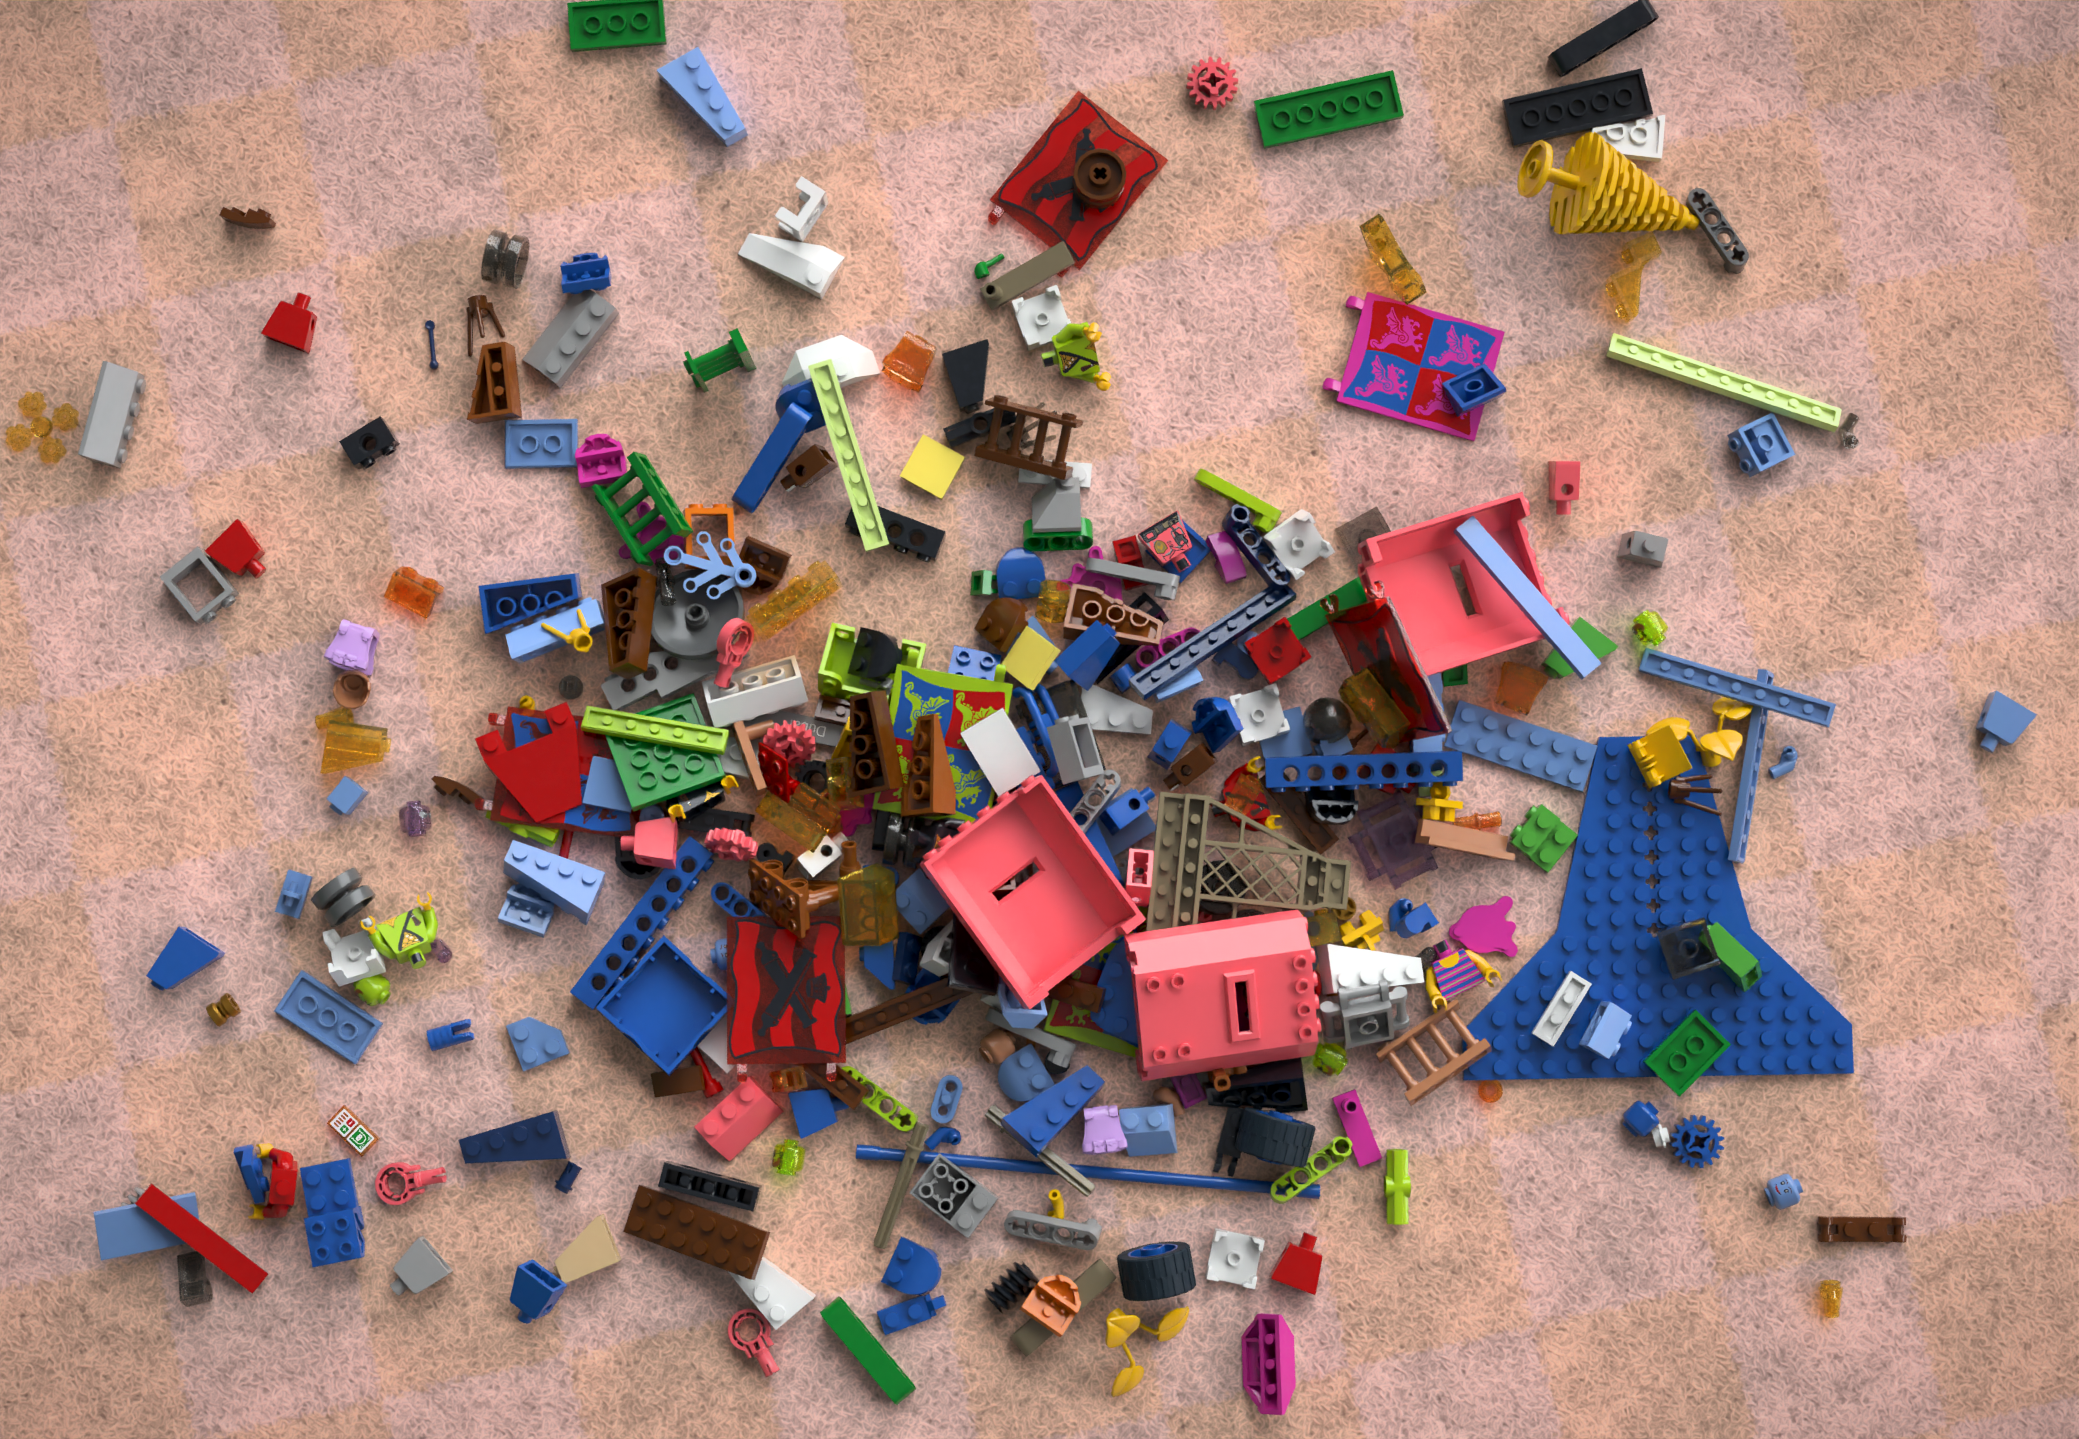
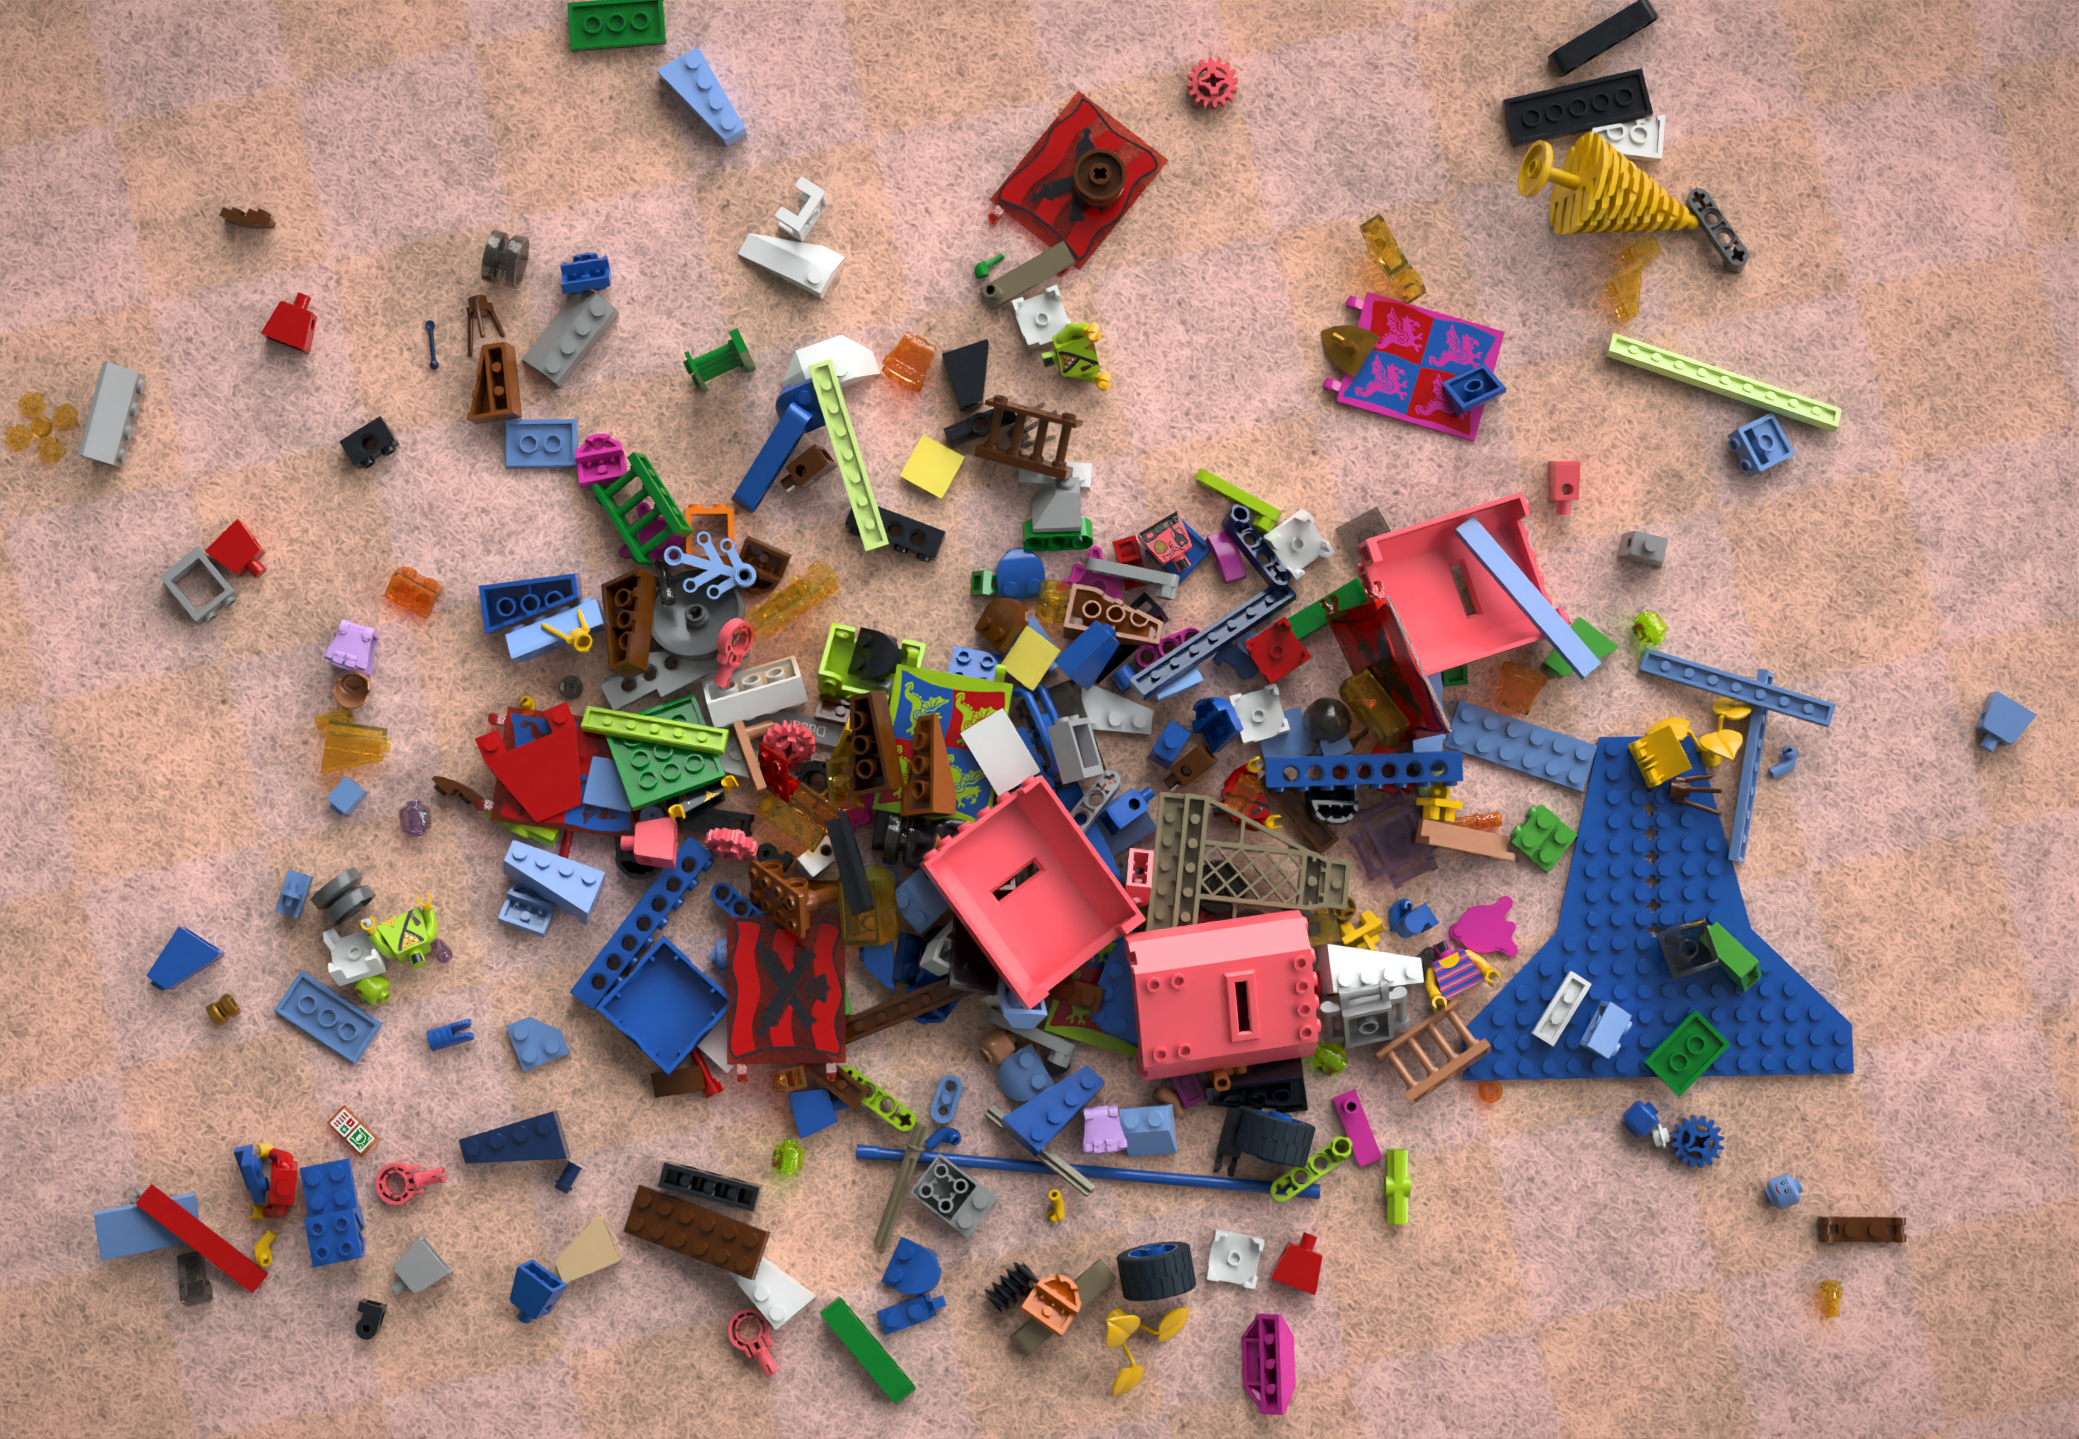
(262, 1248): none -> yellow arm
(372, 1318): none -> black leg
(739, 1118): coral slope -> none
(850, 864): none -> black fence
(1087, 1231): light grey beam -> none
(1328, 109): green plate -> none
(1348, 346): none -> pearl gold shield
(1846, 433): clear smoke arm -> none

